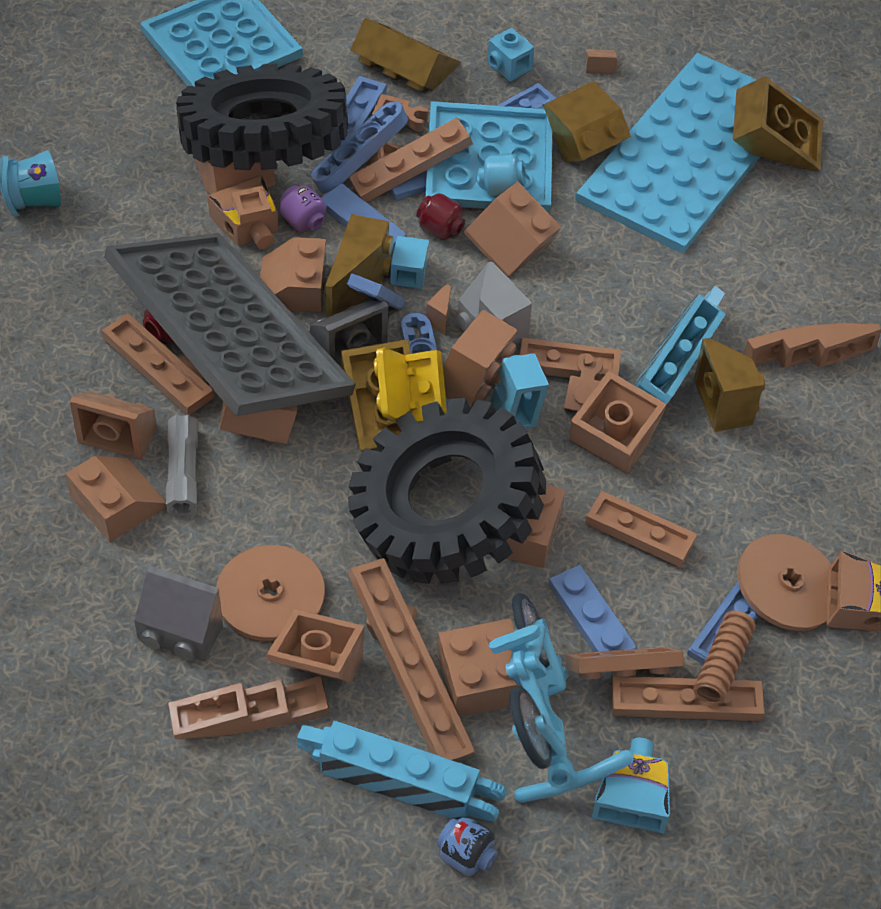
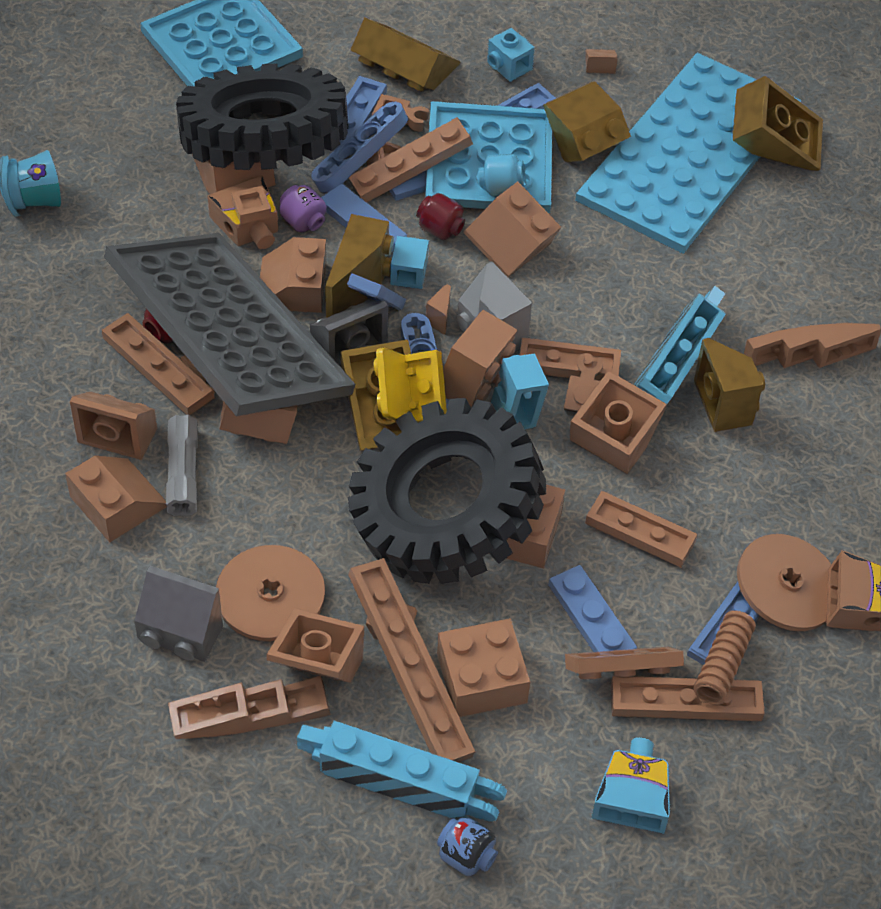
(535, 724): medium azure piece -> none

